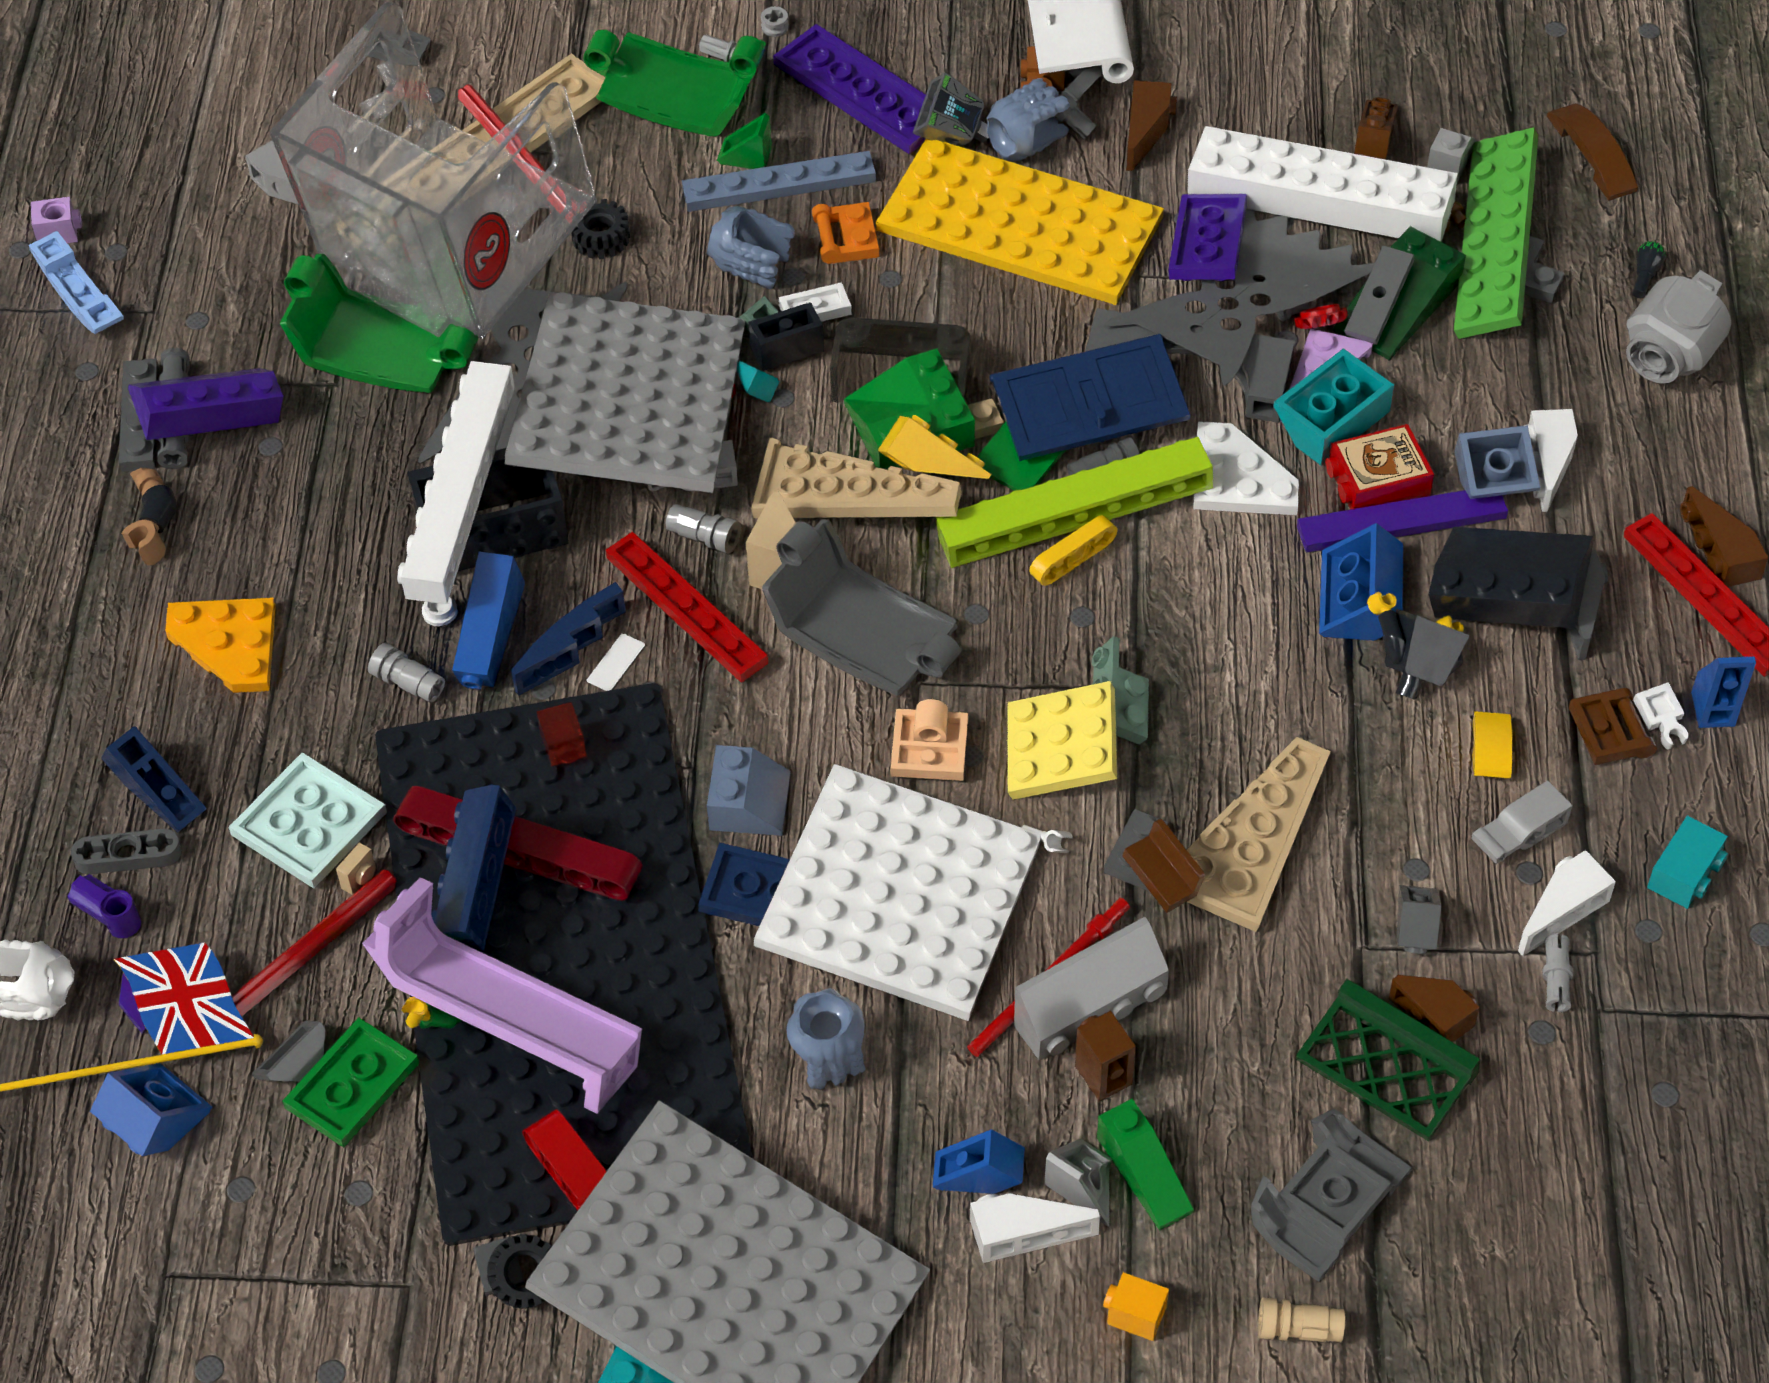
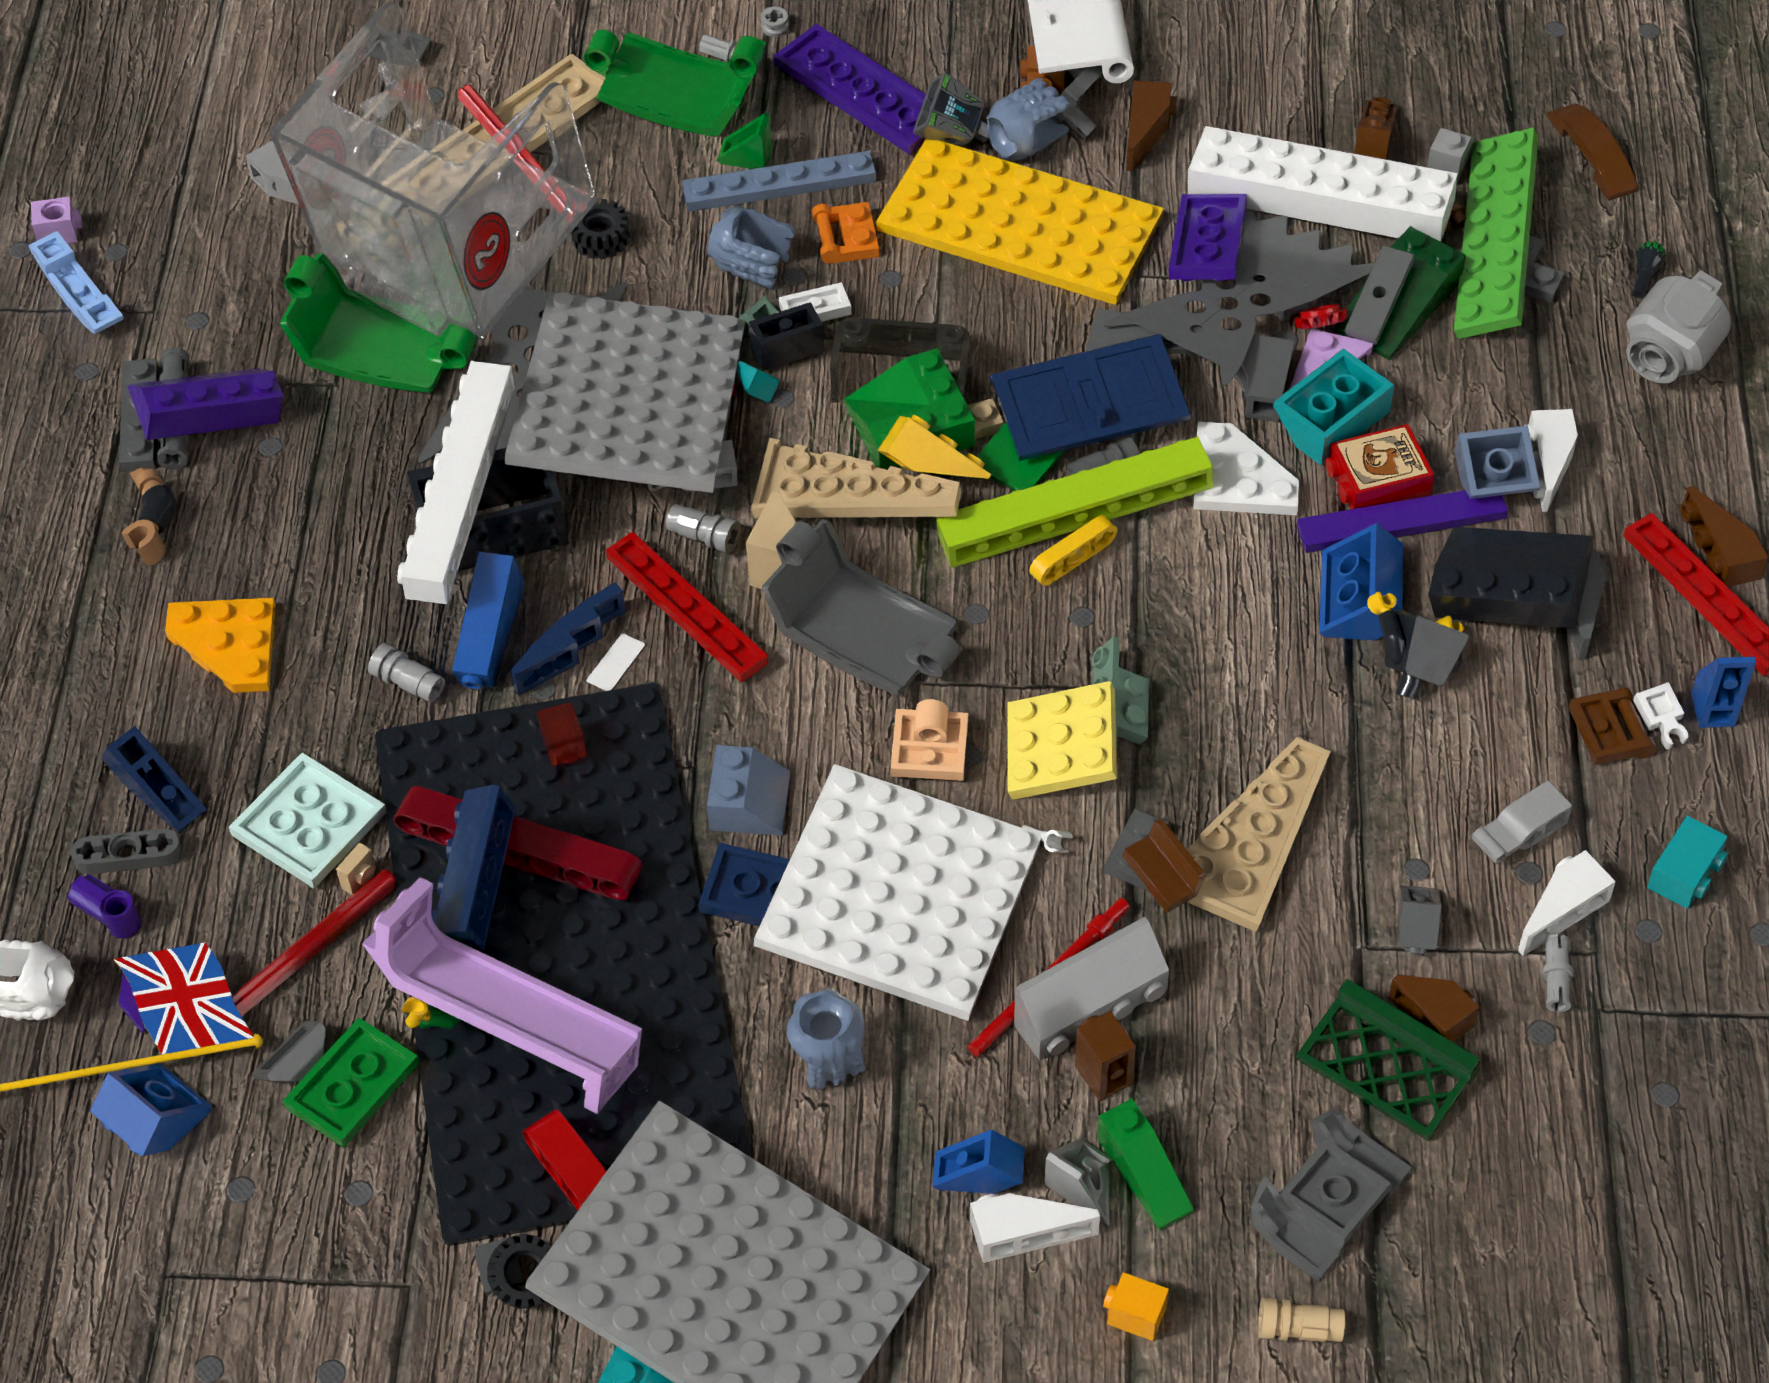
(439, 614): white plate -> none
(1492, 744): yellow slope -> none

